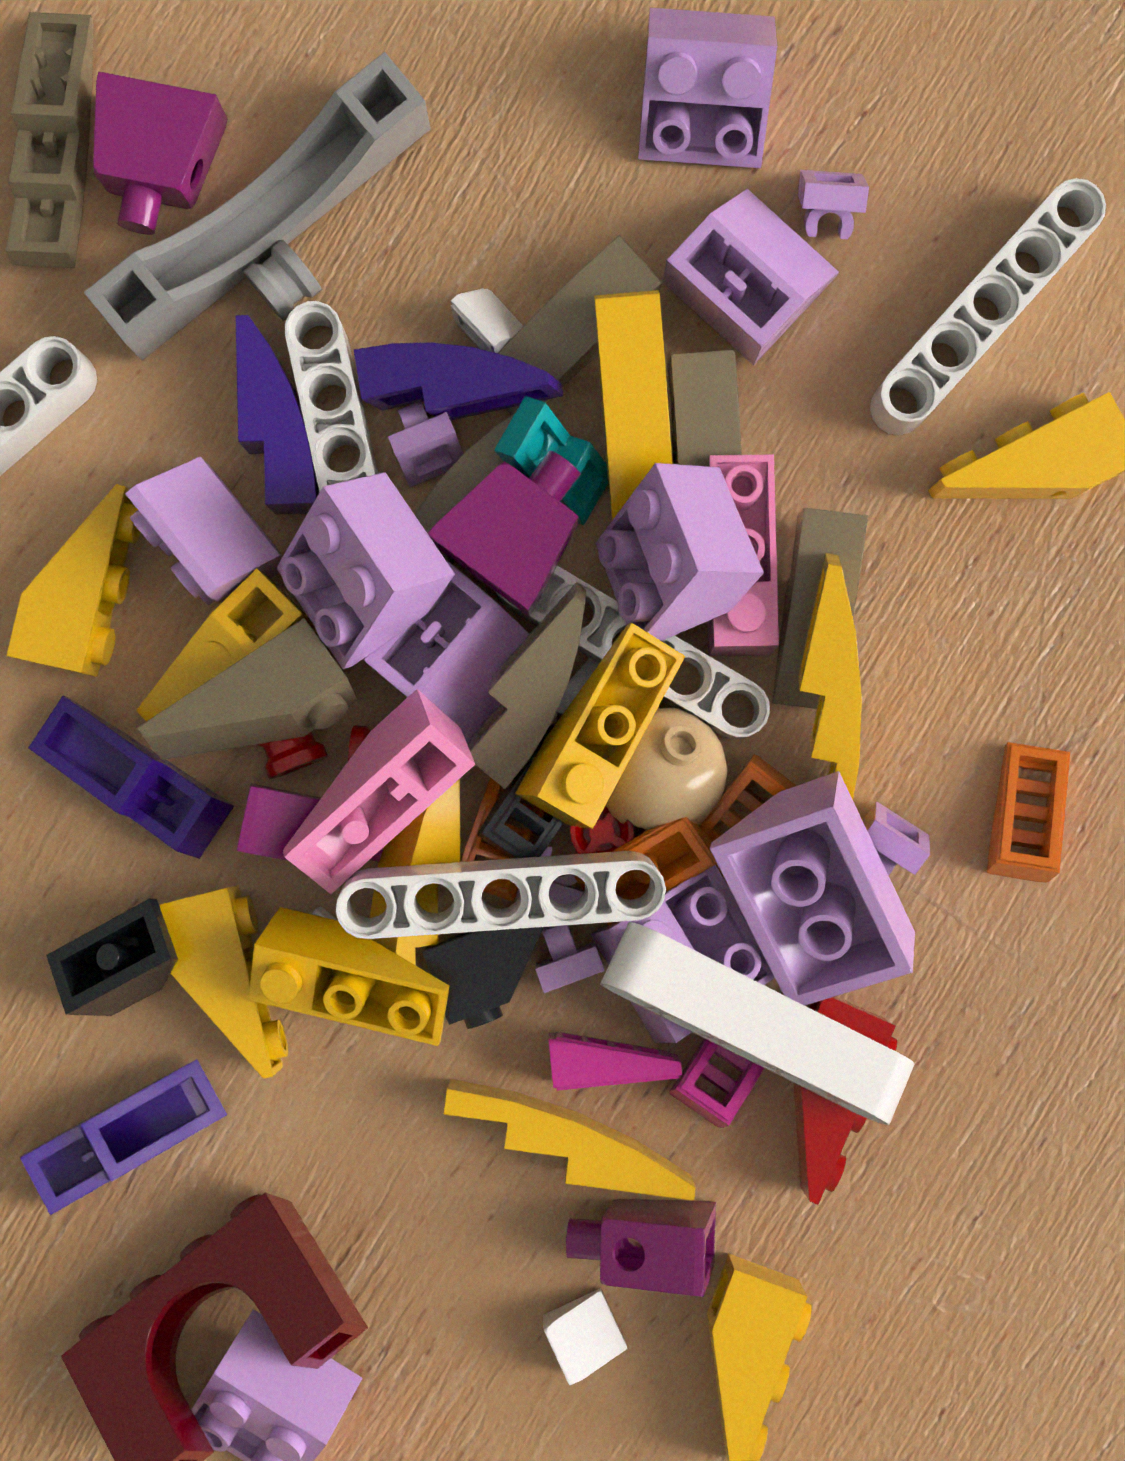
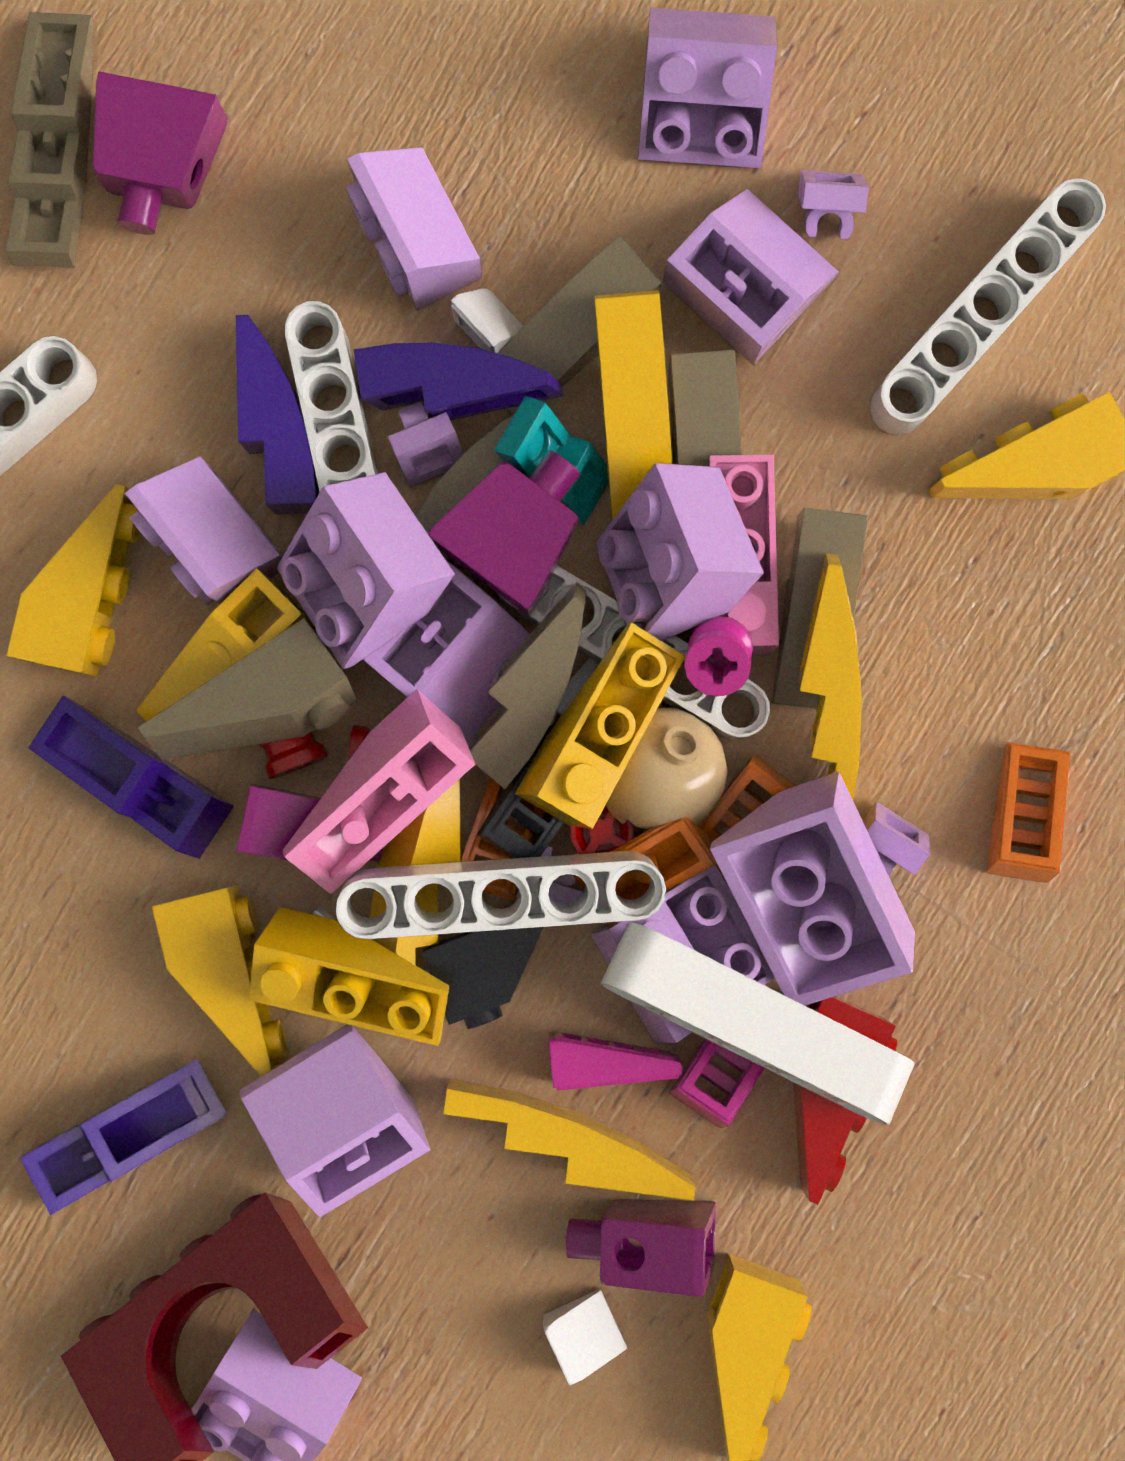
(115, 963): black slope -> none
(282, 279): light grey wheel -> none
(335, 1120): none -> lavender slope
(343, 147): light grey arch -> none
(418, 229): none -> lavender slope
(567, 961): lavender tile -> none
(721, 640): none -> dark pink wheel

